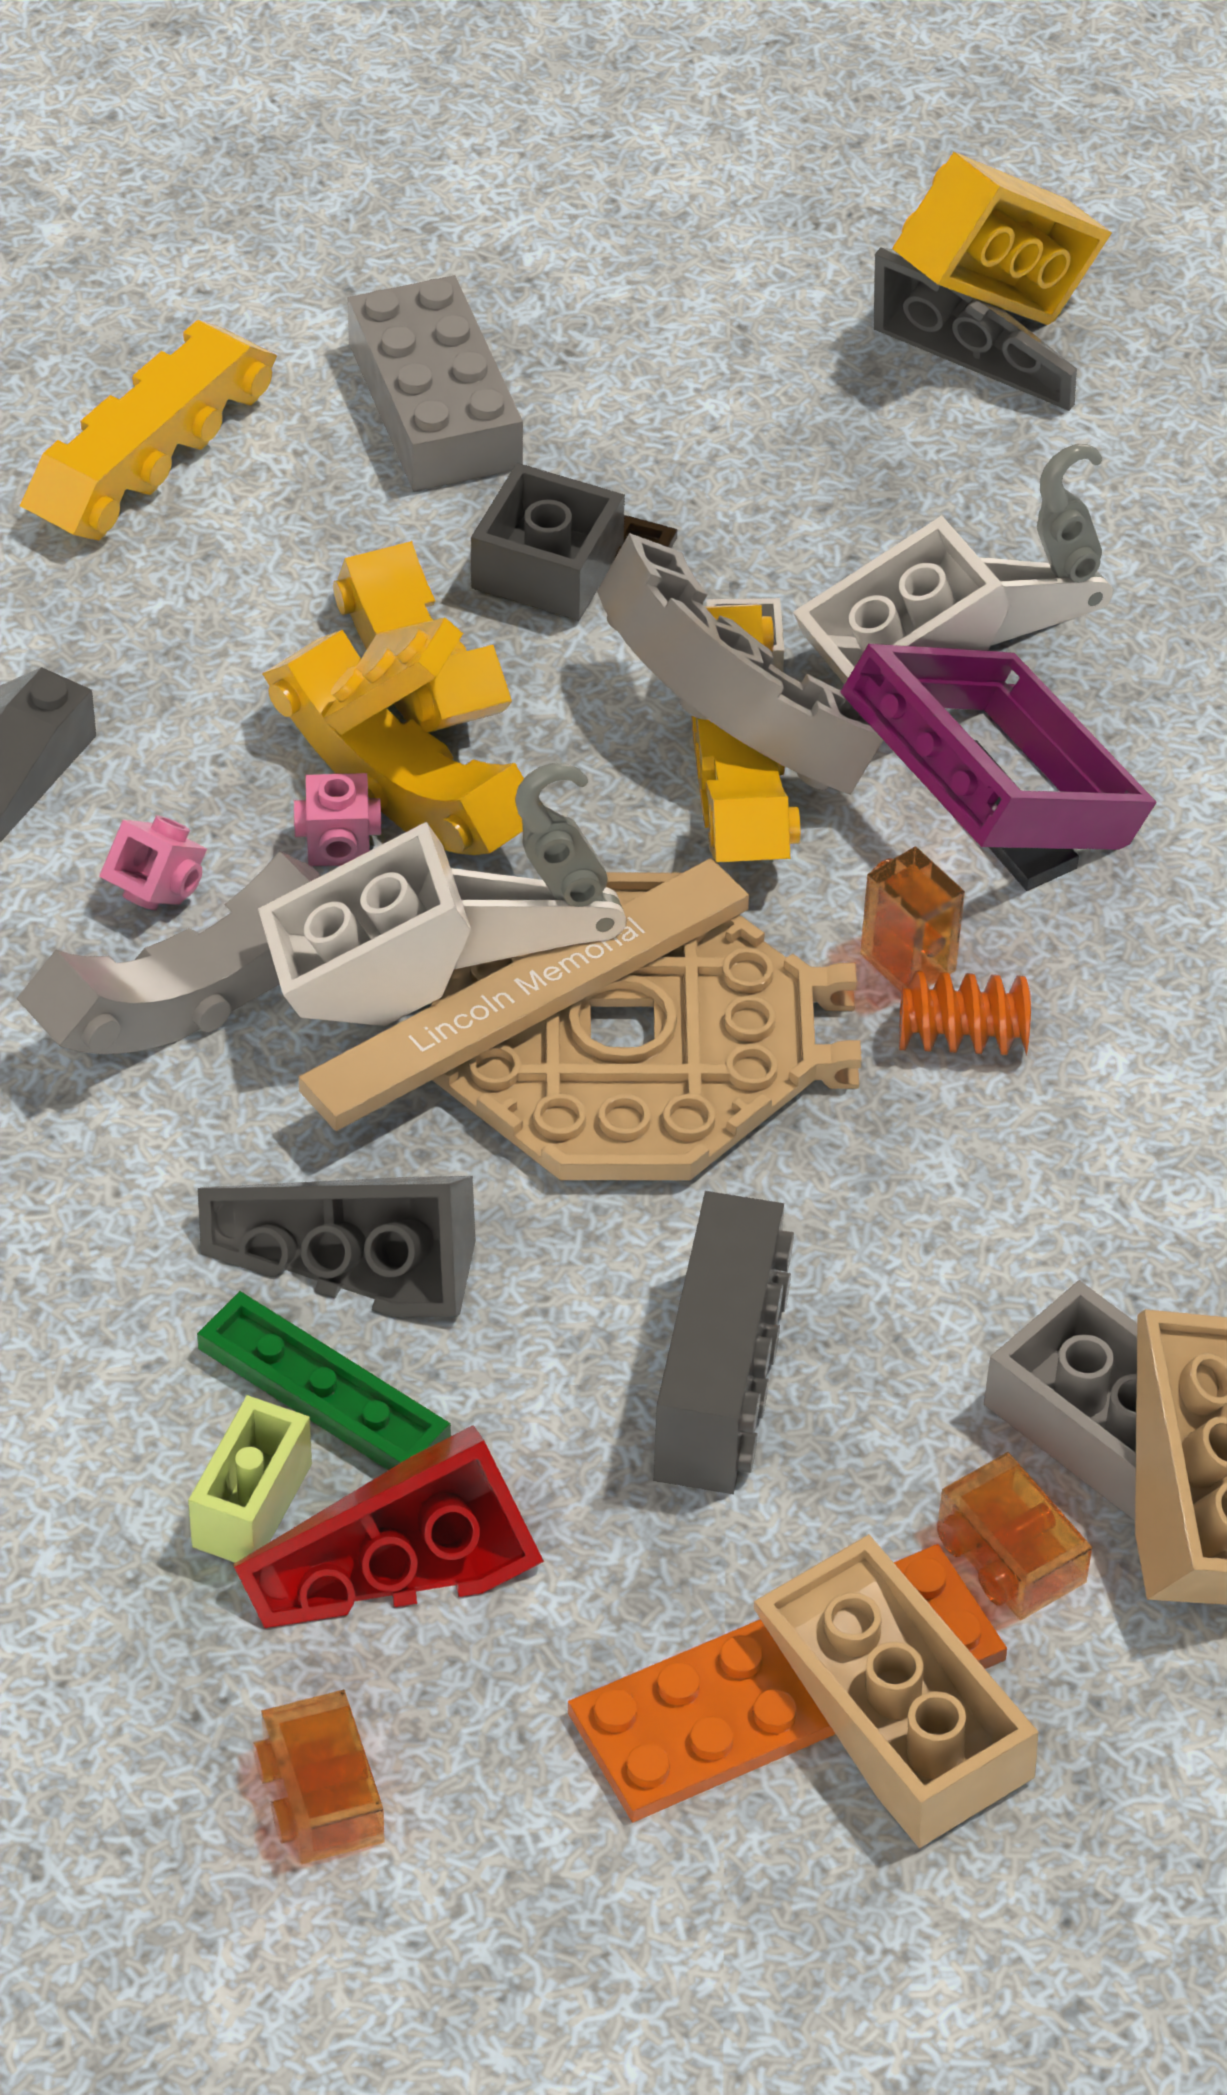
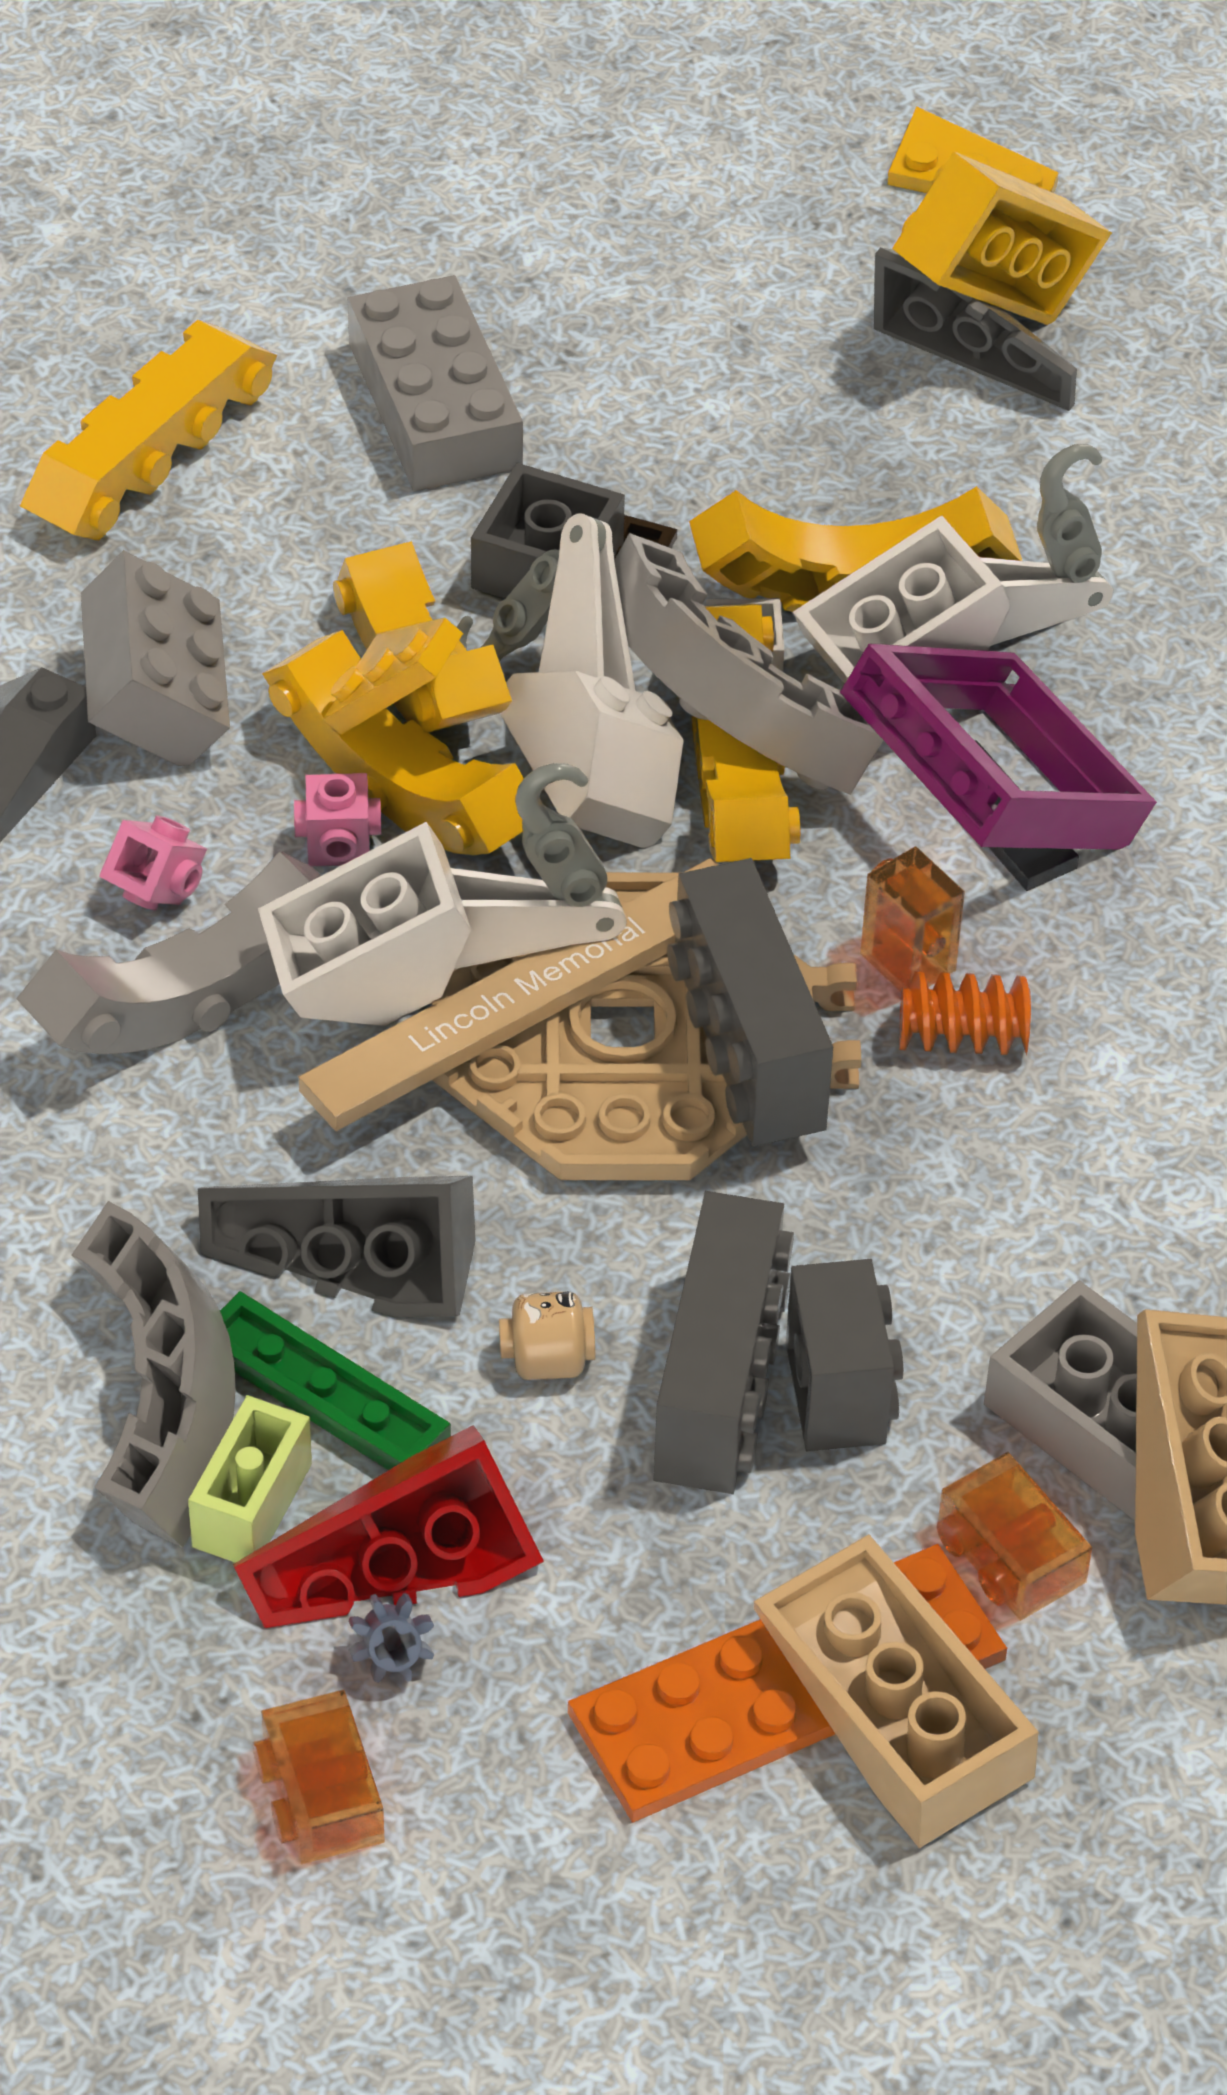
(154, 660): none -> light grey brick
(183, 1369): none -> light grey brick
(409, 1636): none -> sand blue gear
(548, 1335): none -> tan head
(584, 696): none -> white slope
(750, 1003): none -> dark grey brick
(798, 560): none -> yellow brick
(842, 1354): none -> dark grey brick
(931, 142): none -> yellow wing

